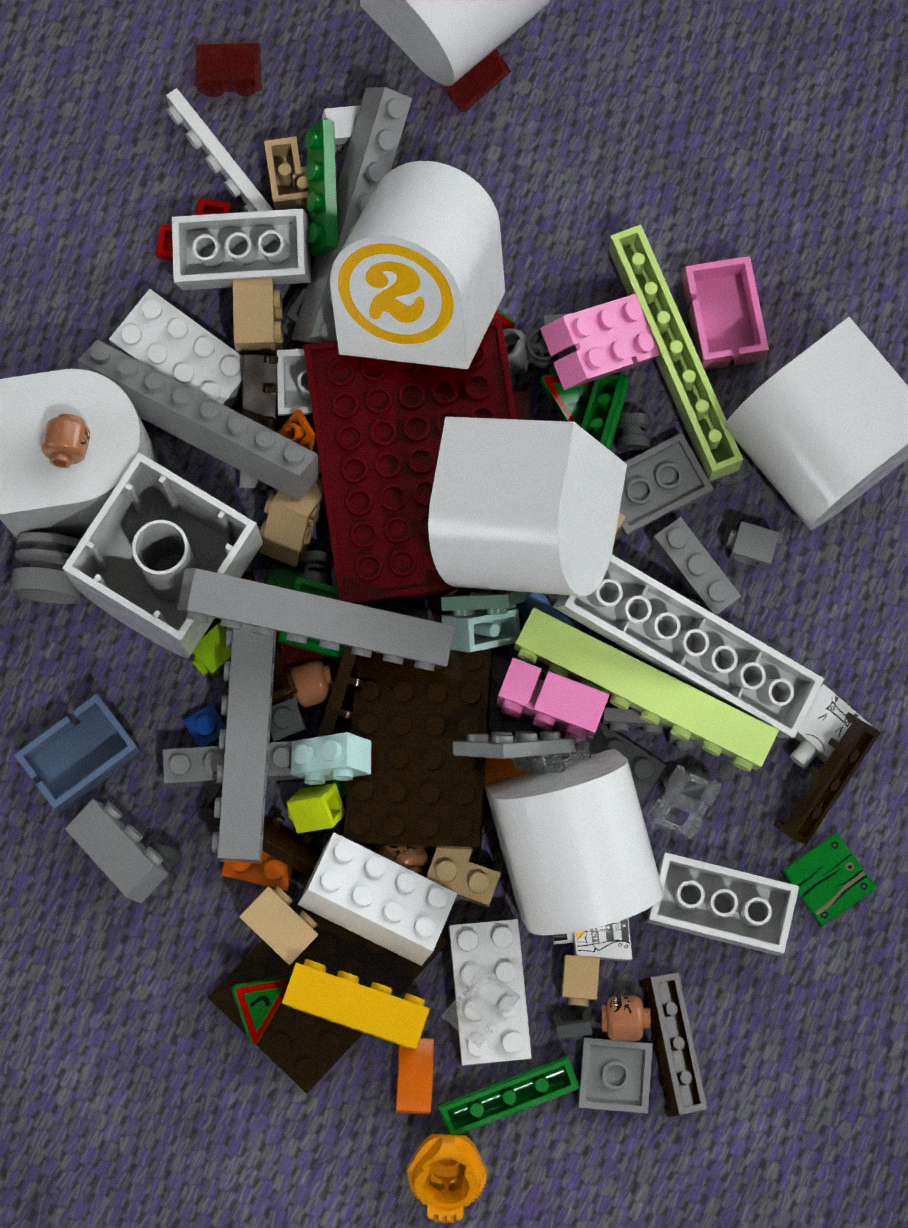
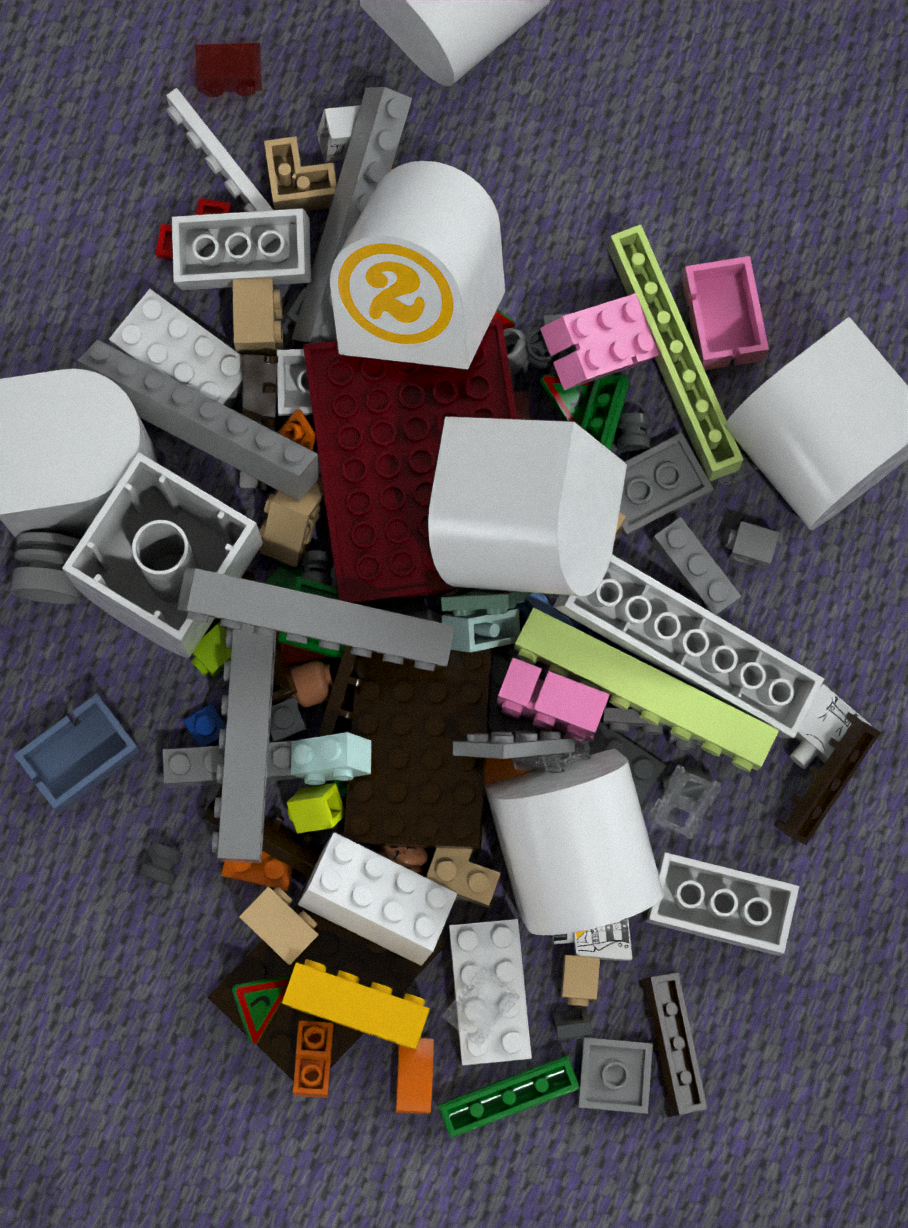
(65, 440): nougat head -> none
(118, 850): light grey brick -> none
(313, 1059): none -> orange slope
(321, 188): green plate -> none
(446, 1175): light orange helmet -> none
(478, 81): clear red plate -> none
(625, 1018): nougat head -> none
(829, 879): green tile -> none

